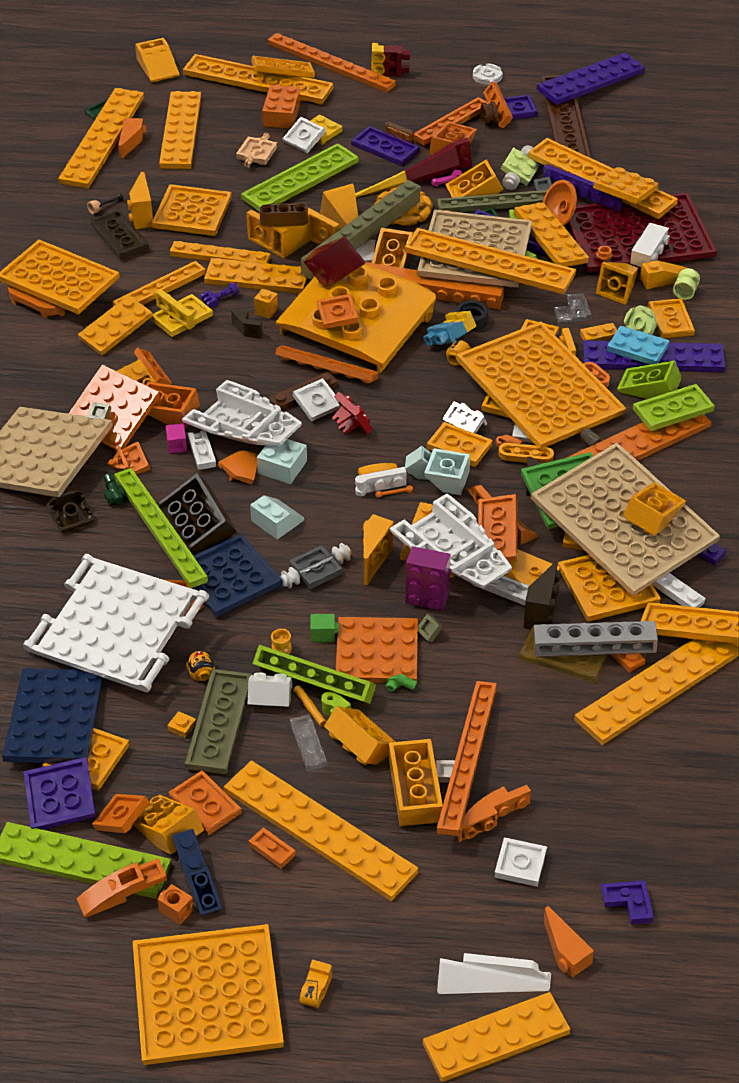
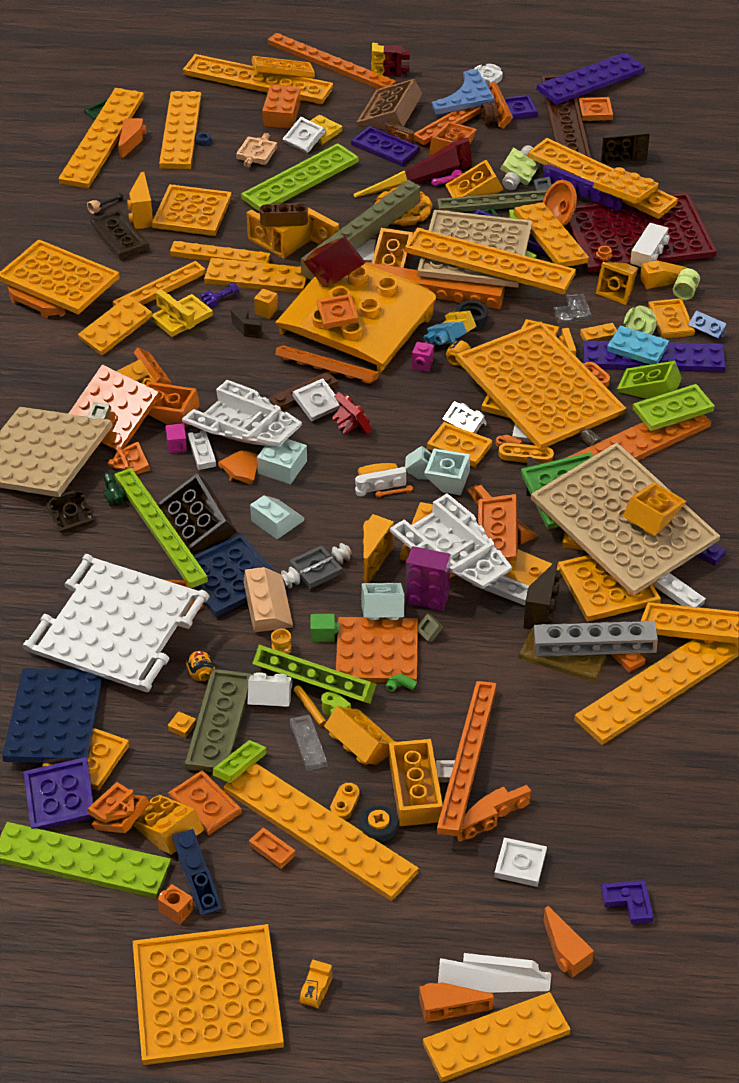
(113, 804): none -> orange slope
(120, 884): orange slope -> none
(156, 60): light orange slope -> none
(203, 139): none -> dark blue tile
(239, 761): none -> lime plate
(267, 600): none -> light nougat slope
(340, 205): light orange slope -> none
(345, 799): none -> light orange plate
(382, 600): none -> light aqua brick
(386, 825): none -> black wheel
(391, 104): none -> medium nougat slope
(422, 356): none -> dark pink brick
(449, 1001): none -> orange slope
(470, 95): none -> medium blue plate
(595, 109): none -> orange plate
(626, 144): none -> dark brown slope
(707, 324): none -> medium blue hinge

